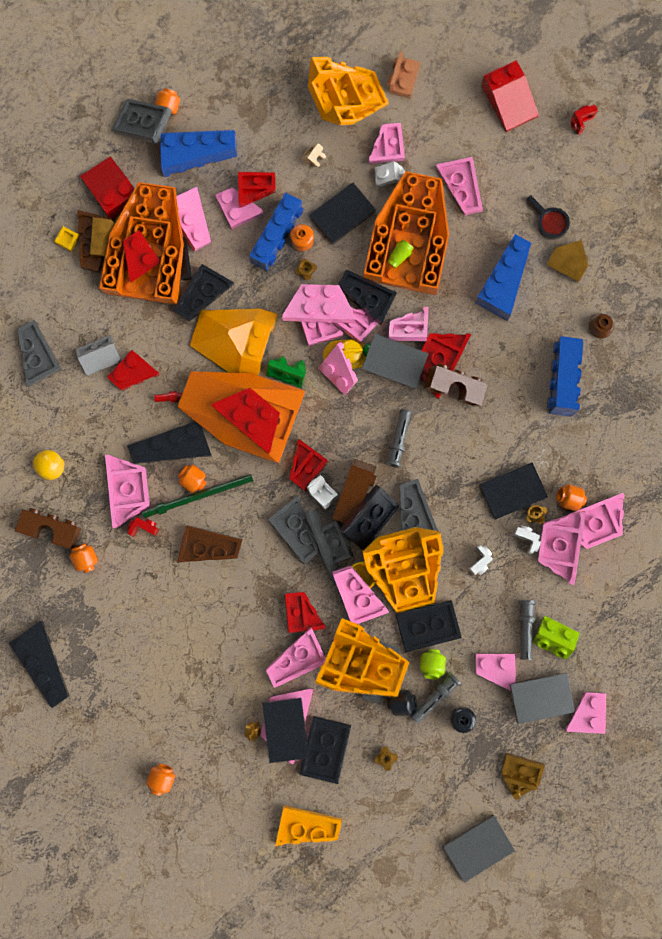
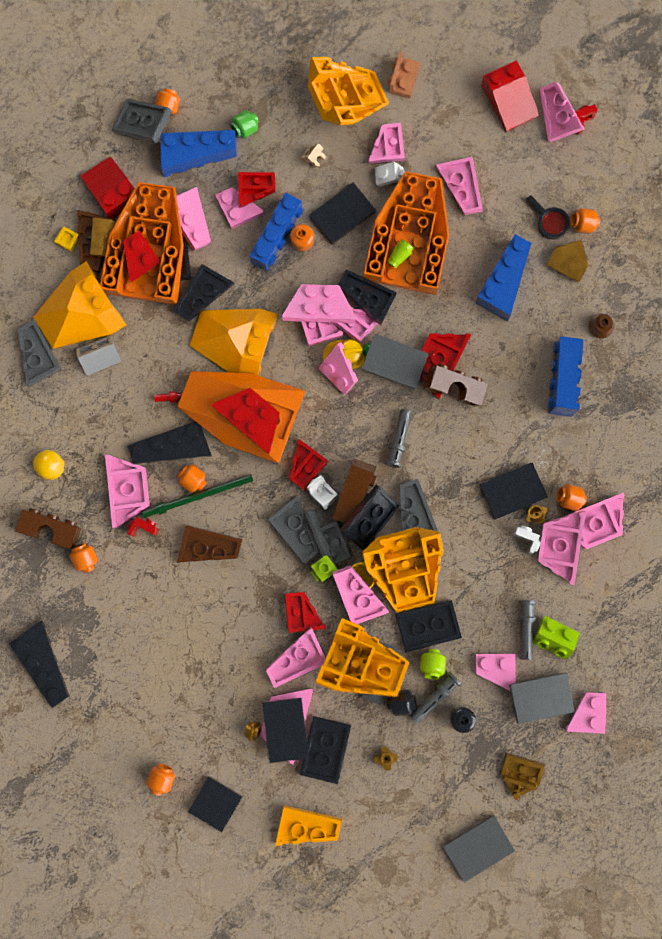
(78, 310): none -> light orange wedge
(131, 371): red wing -> none
(215, 804): none -> black tile
(245, 124): none -> bright green head
(289, 374): green tile -> none
(306, 264): pearl gold plate -> none
(323, 569): none -> lime bracket
(410, 327): bright pink wing -> none
(481, 566): white bracket -> none
(558, 113): none -> bright pink wing
(585, 220): none -> orange head

